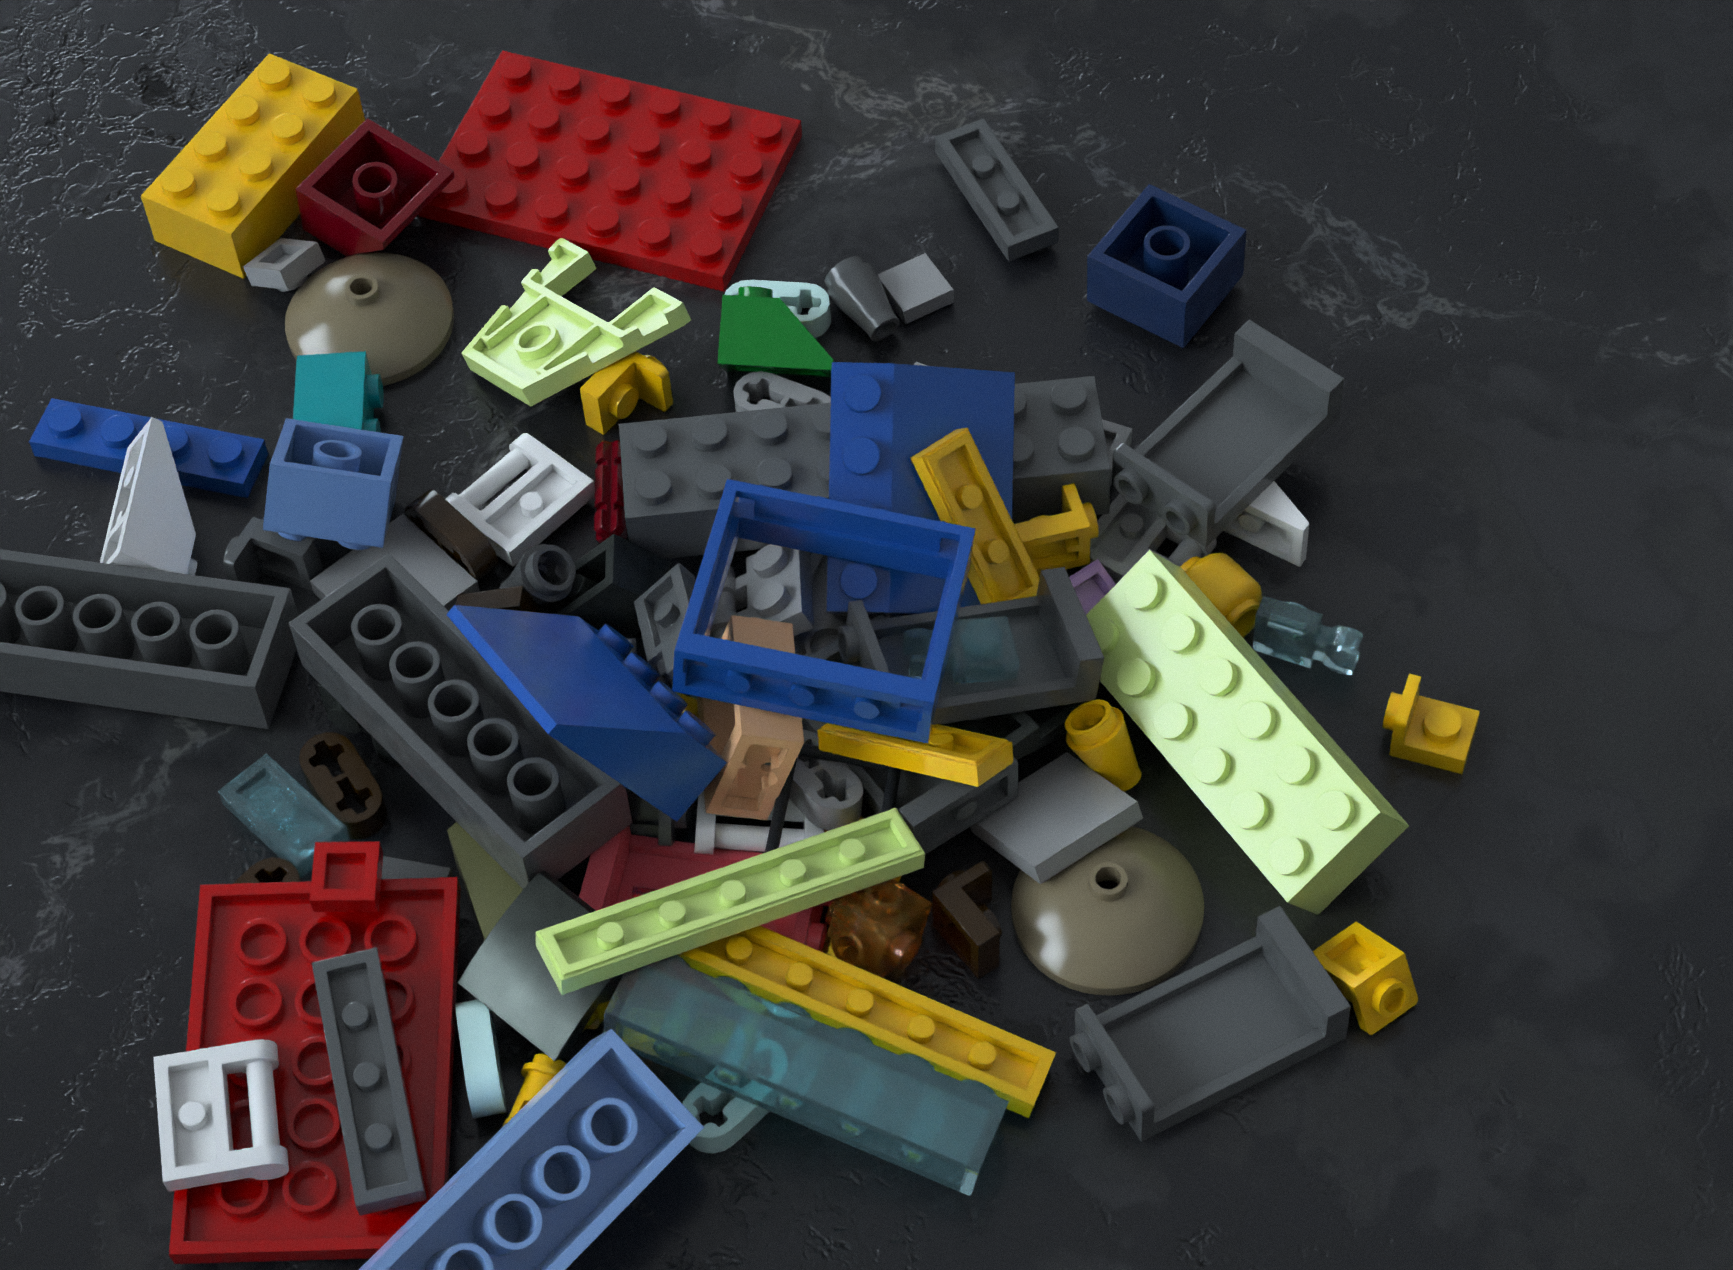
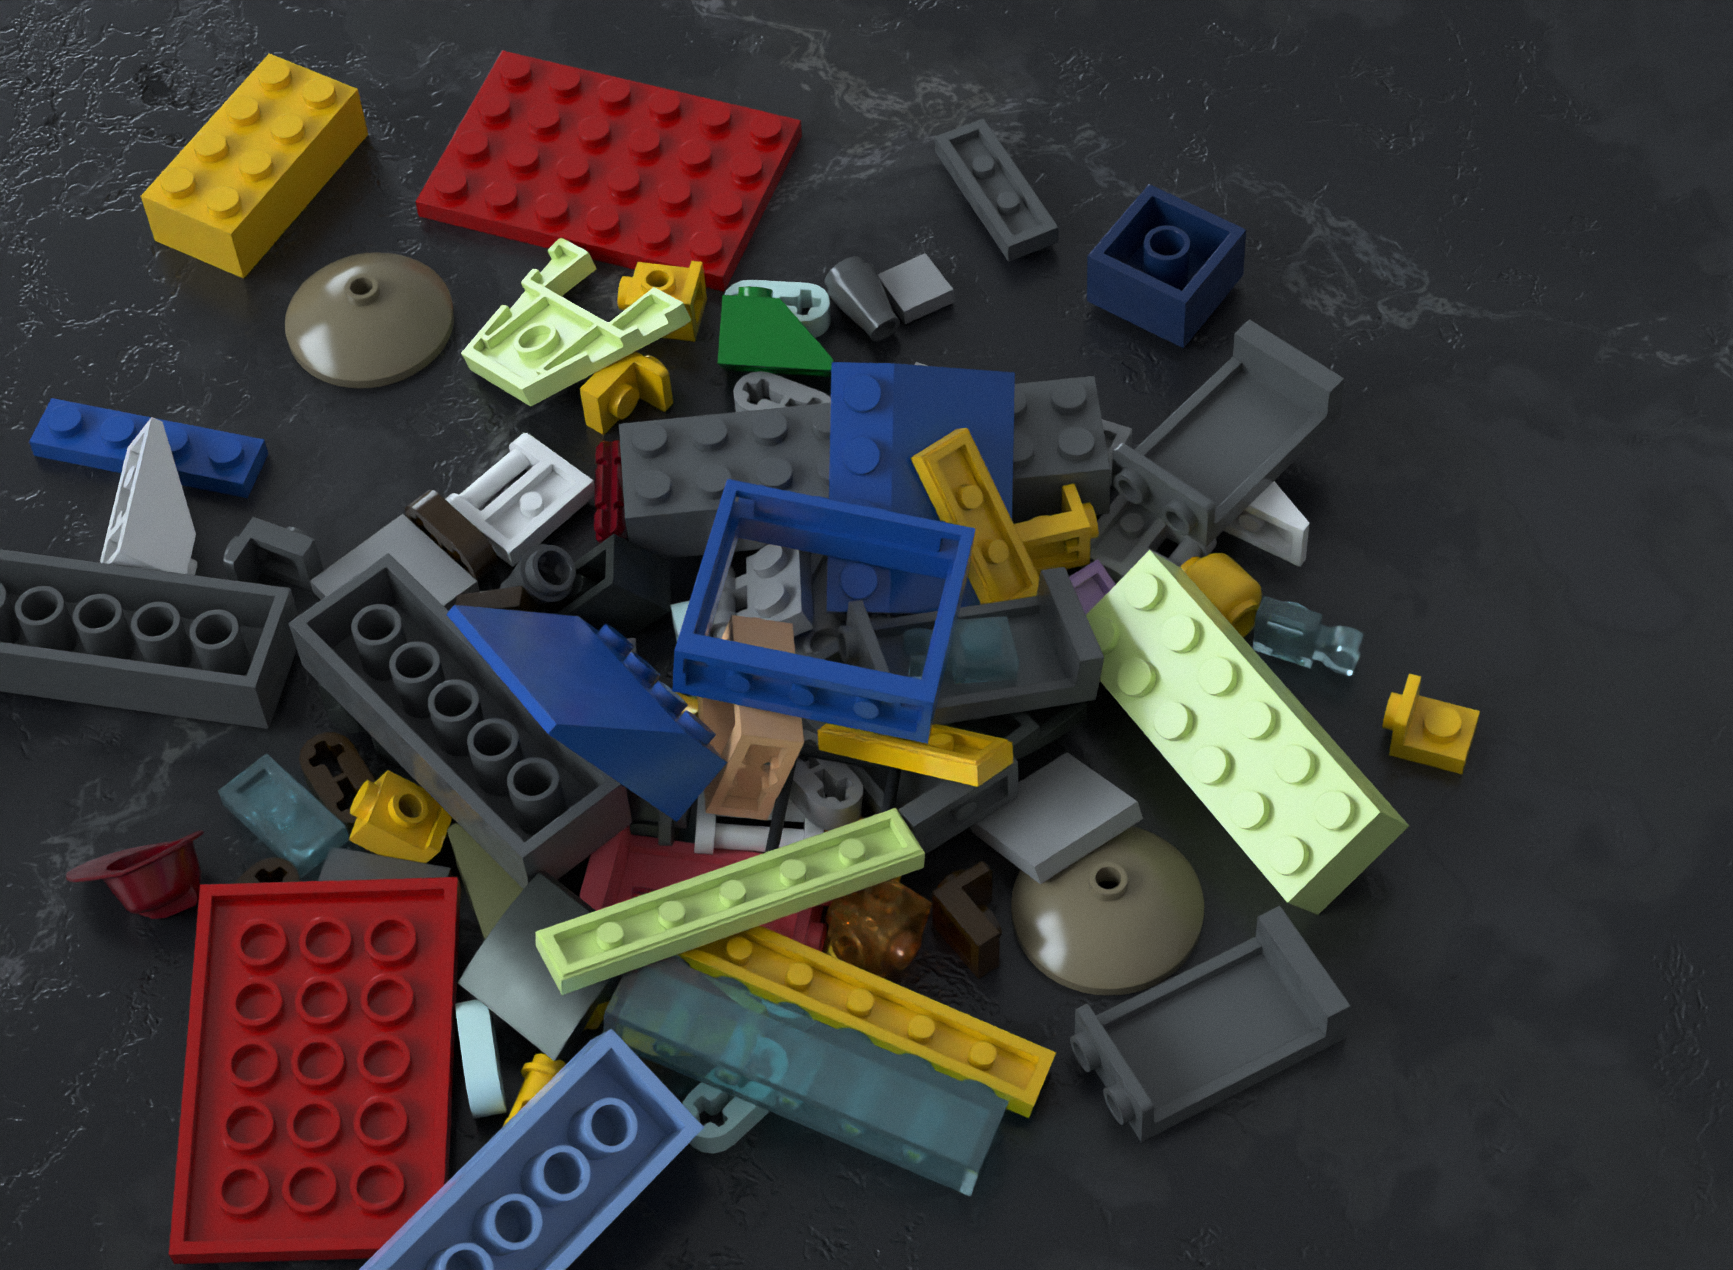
(149, 878): none -> dark red piece
(197, 1116): white plate -> none
(284, 264): light grey plate -> none
(332, 484): medium blue brick -> none
(337, 390): teal brick -> none
(346, 876): red plate -> none
(368, 1082): dark grey plate -> none
(369, 190): dark red slope -> none
(398, 819): none -> yellow brick
(661, 617): dark grey hinge -> none
(679, 282): none -> yellow brick
(1103, 742): yellow cone -> none
(1369, 975): yellow bracket -> none

